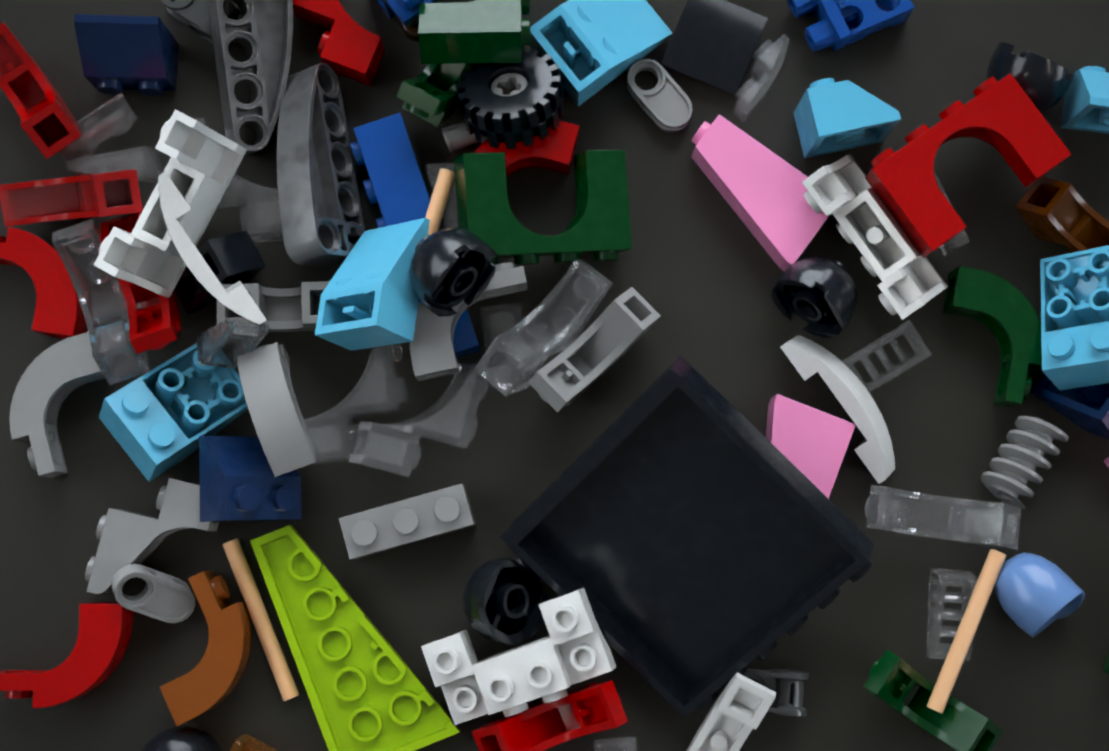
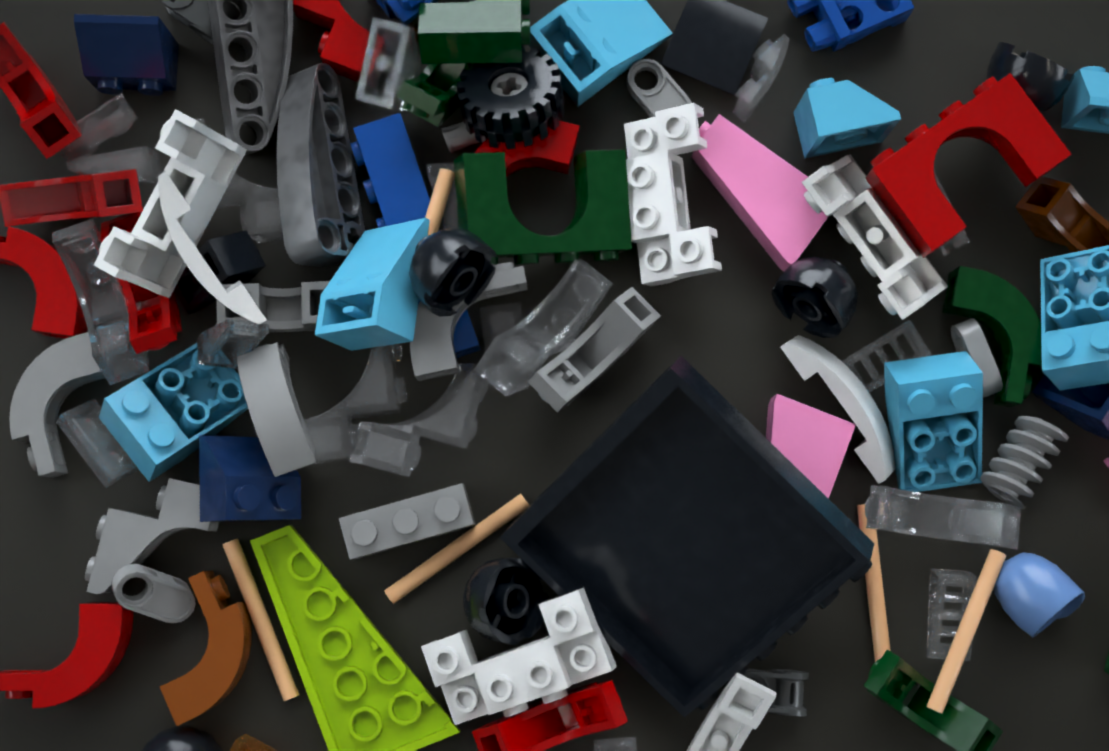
(96, 443): none -> clear plate
(388, 61): none -> clear slope
(456, 548): none -> light nougat bar
(659, 197): none -> white bracket
(875, 592): none -> light nougat bar
(935, 420): none -> medium azure slope
(970, 338): none -> light grey beam

